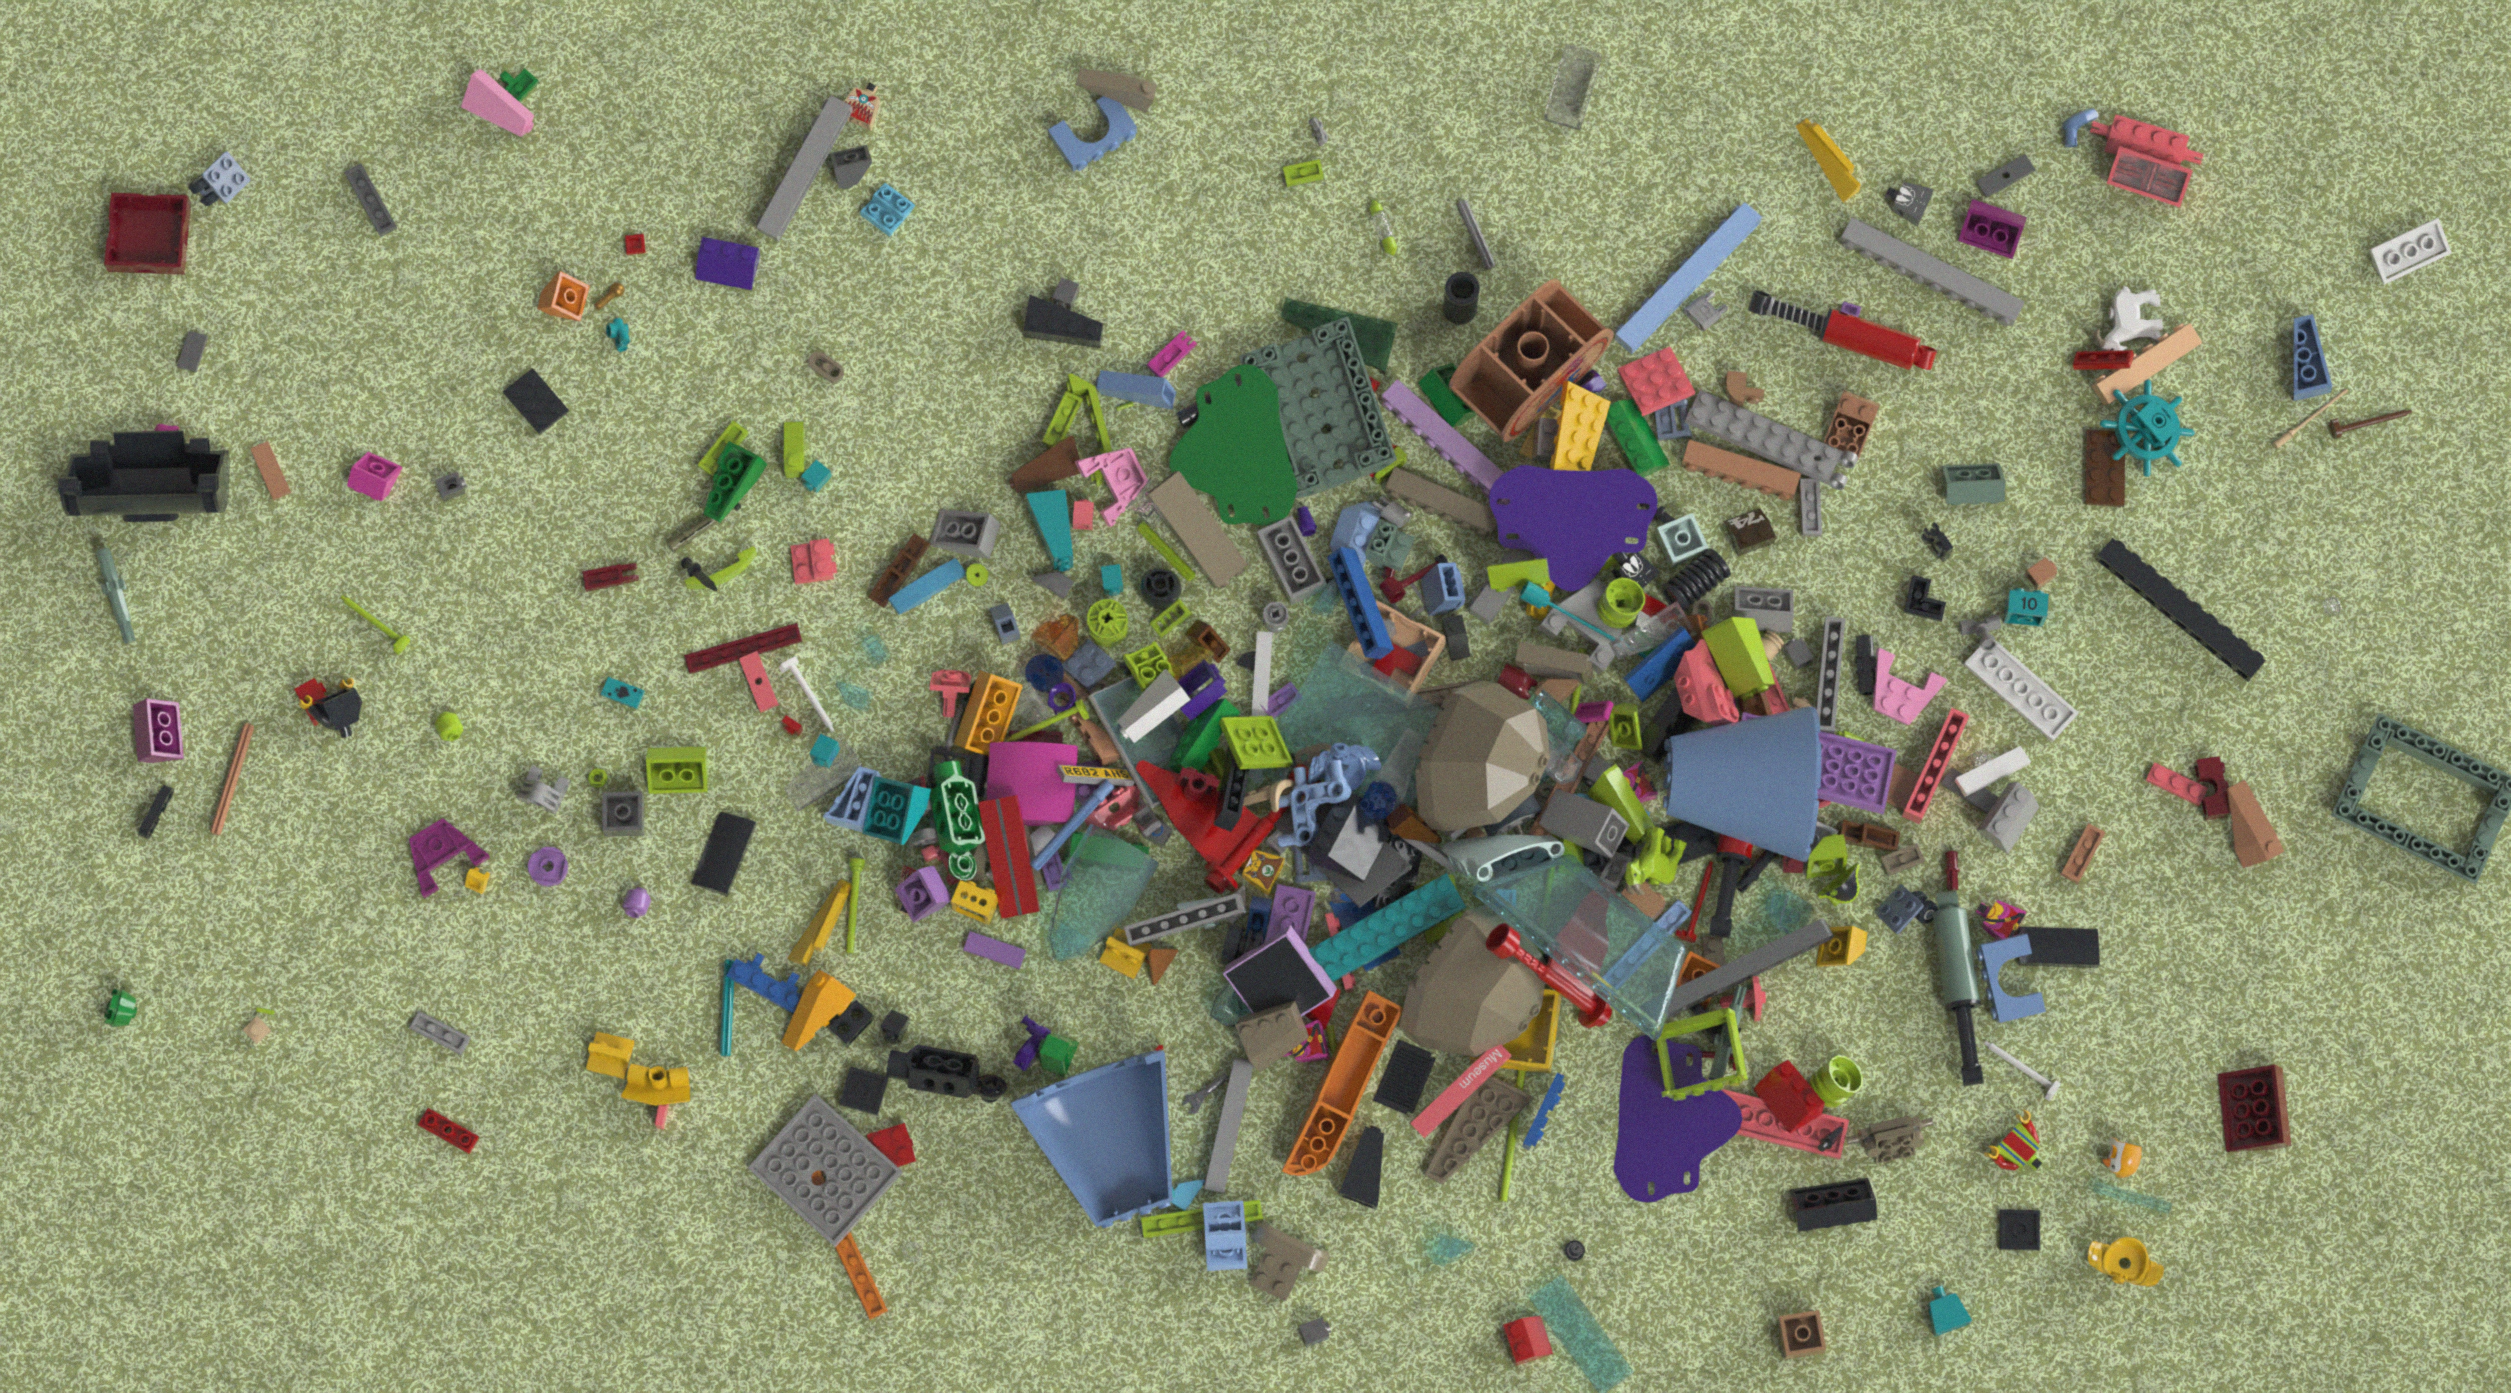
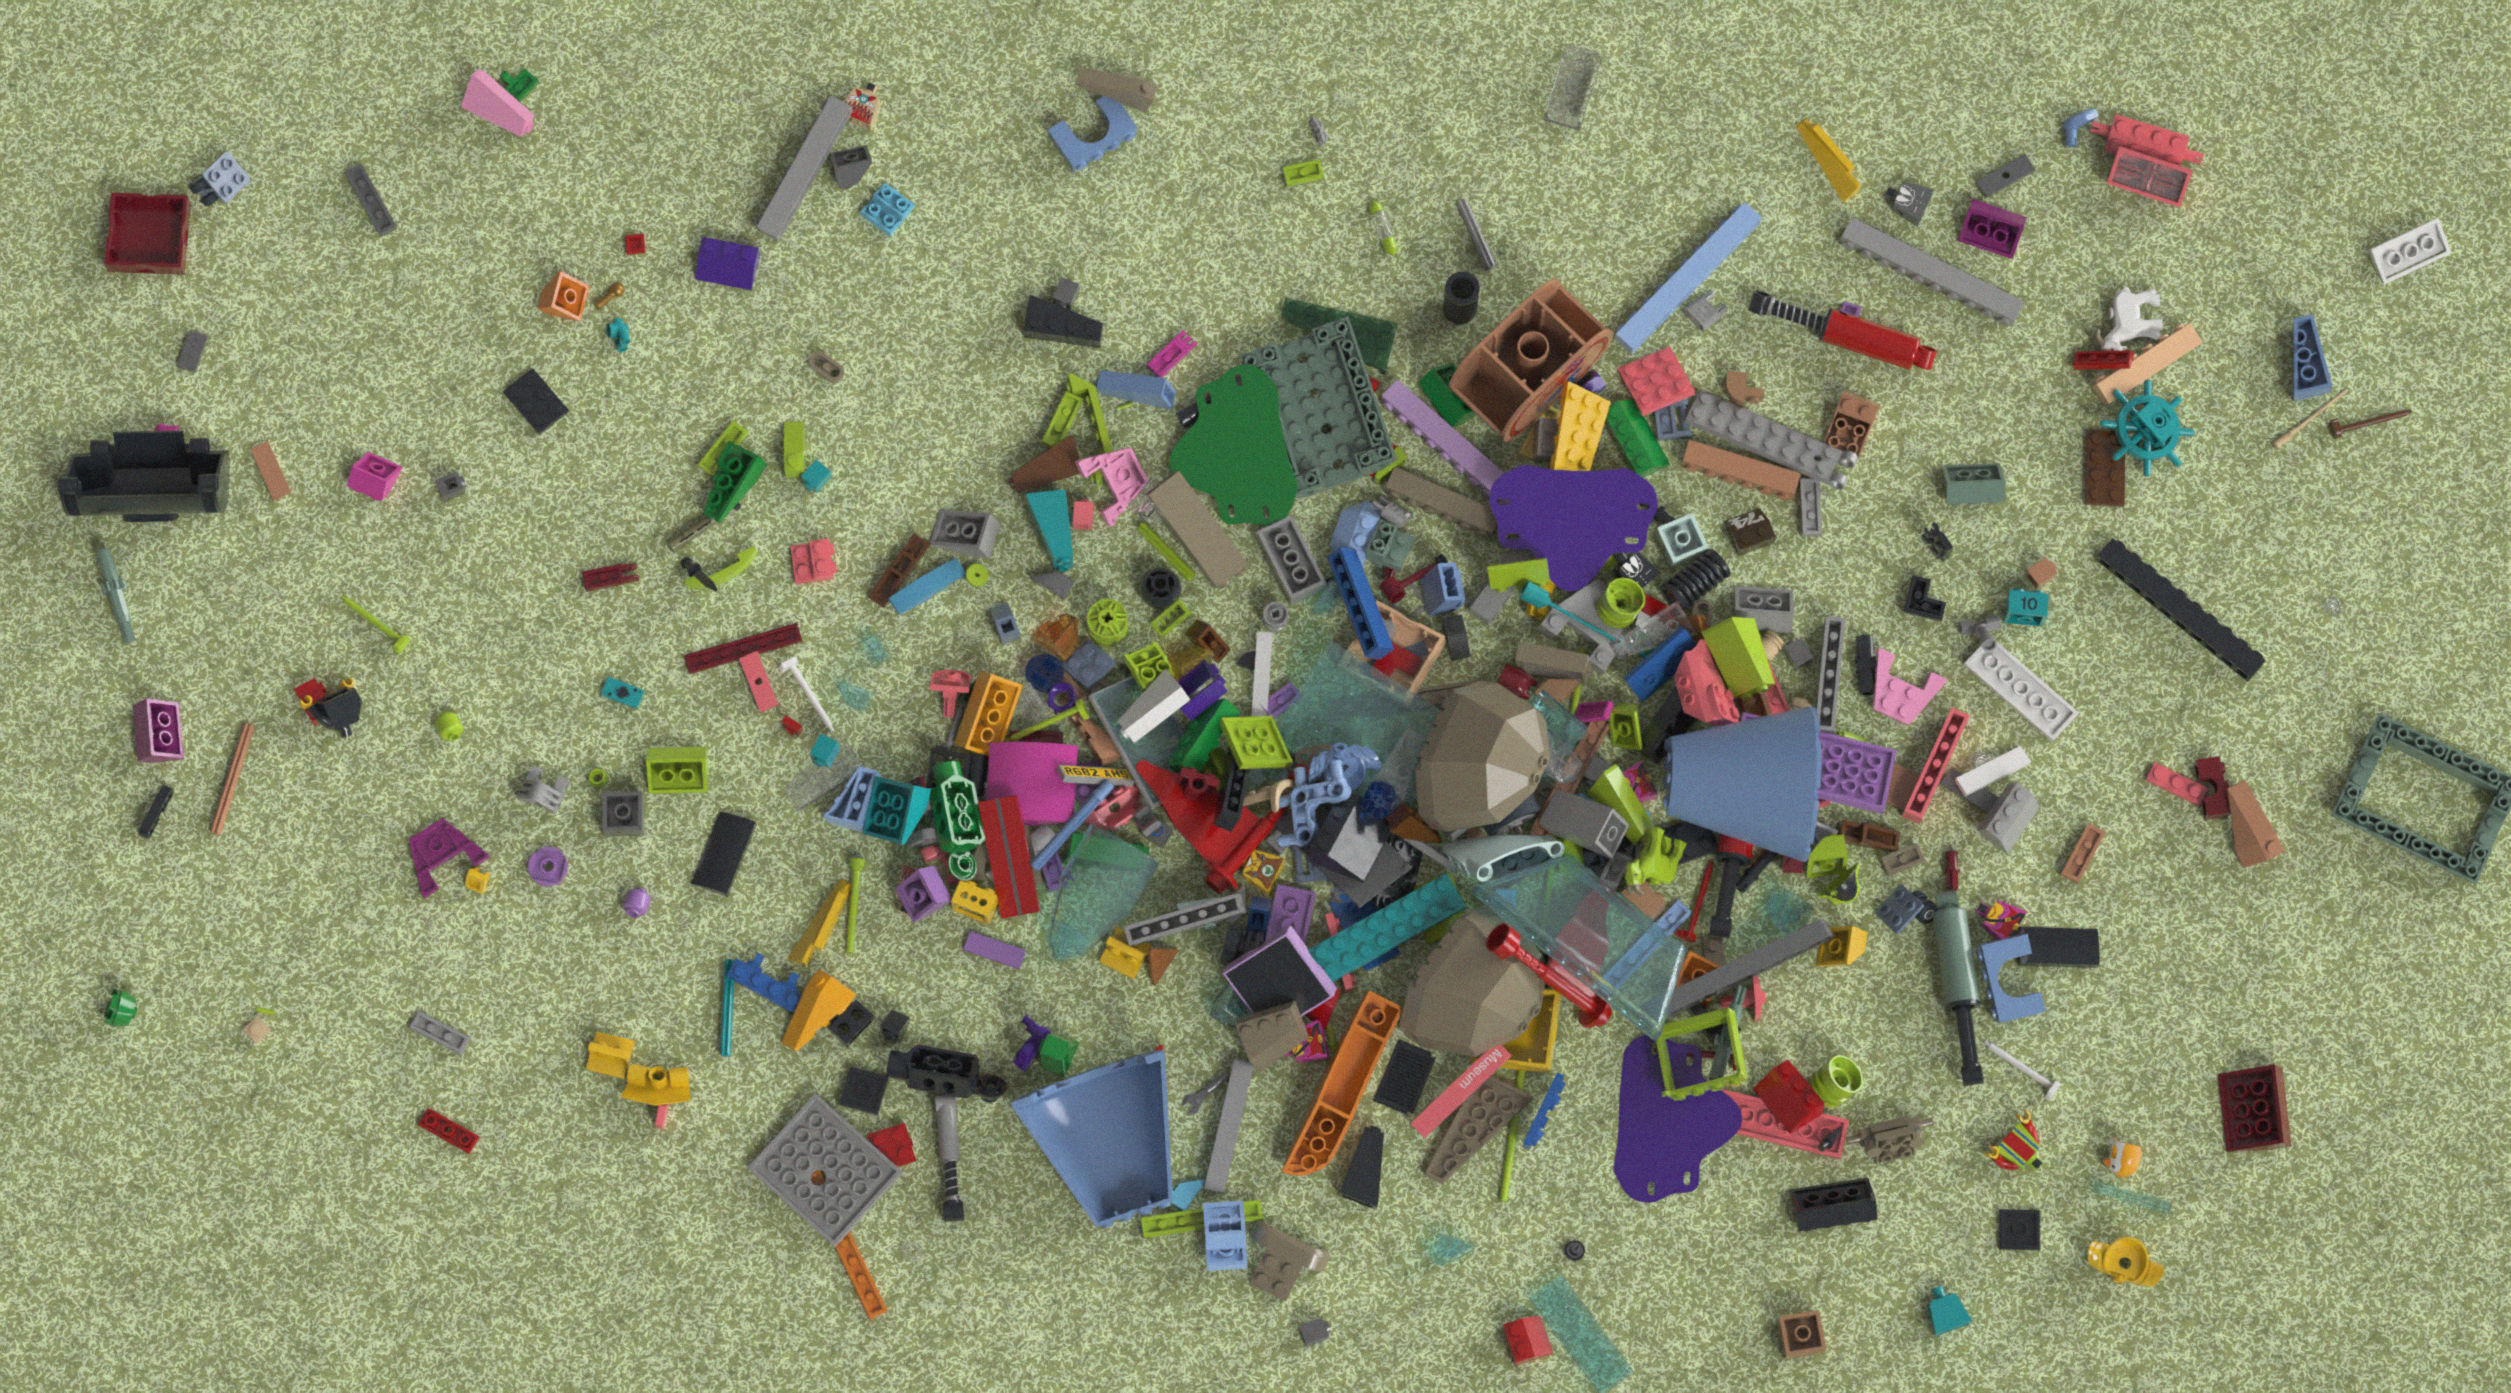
(949, 1154): none -> piece
(1112, 579): teal brick -> none
(1306, 522): dark purple cone -> none

